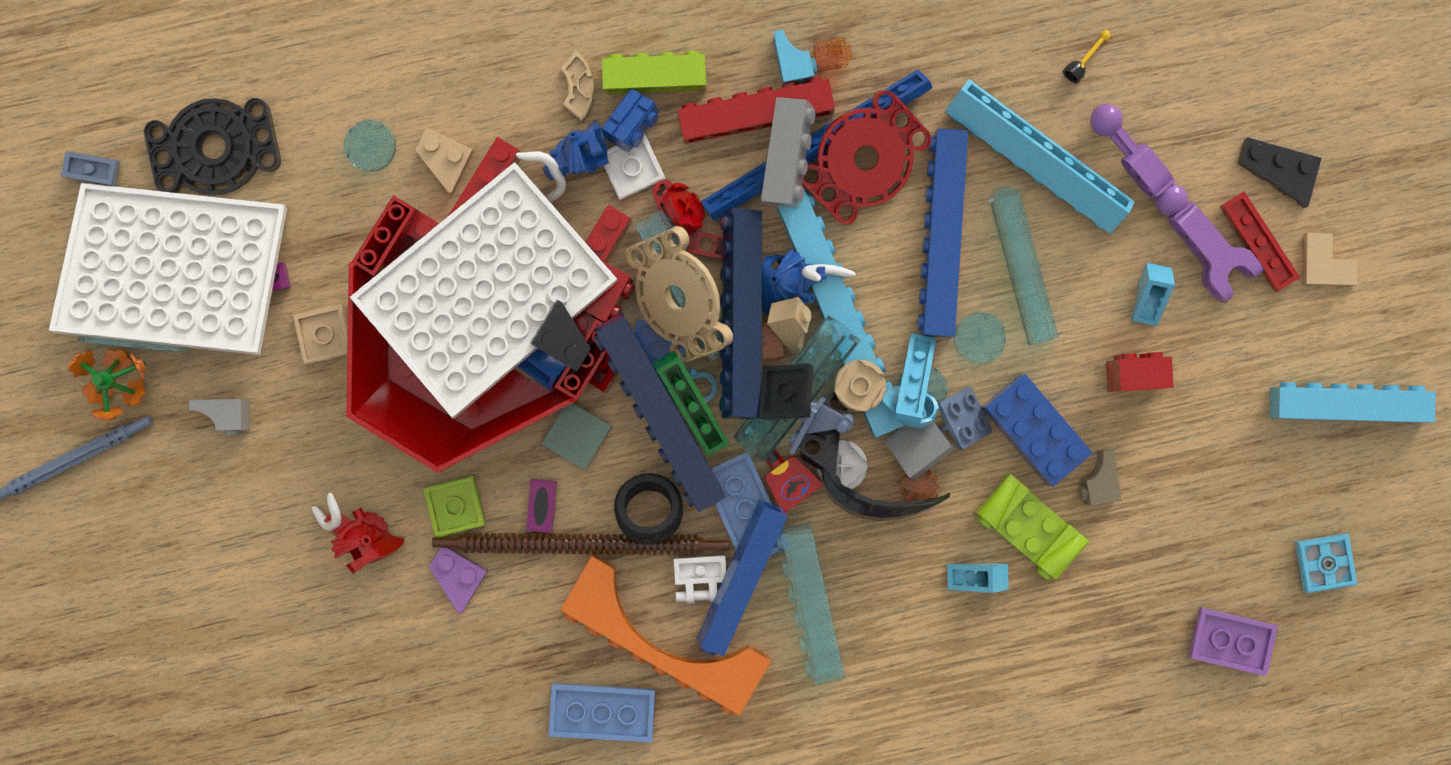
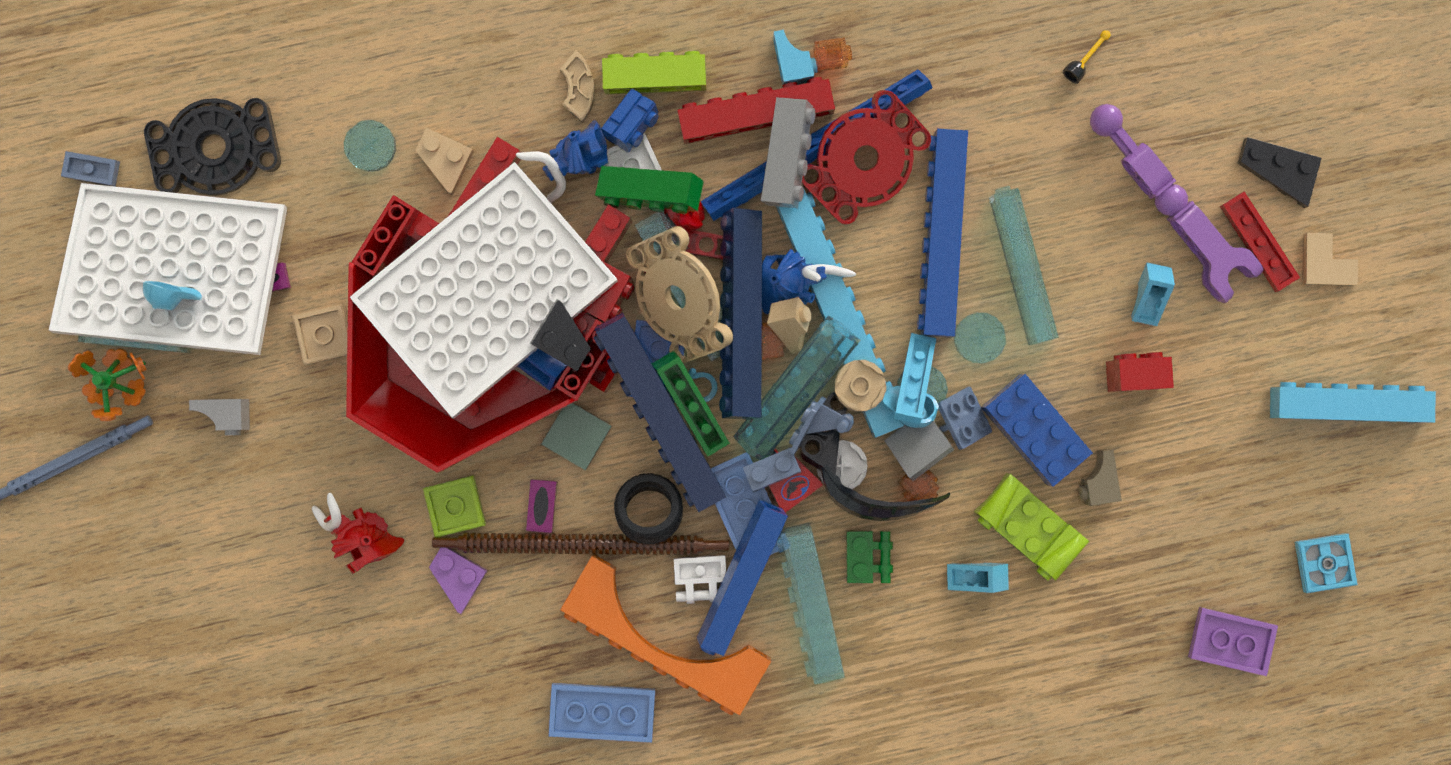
(167, 296): none -> medium azure piece
(649, 189): none -> green brick
(771, 470): none -> sand blue plate
(786, 391): black plate -> none
(860, 556): none -> green plate
(1040, 157): medium azure brick -> none

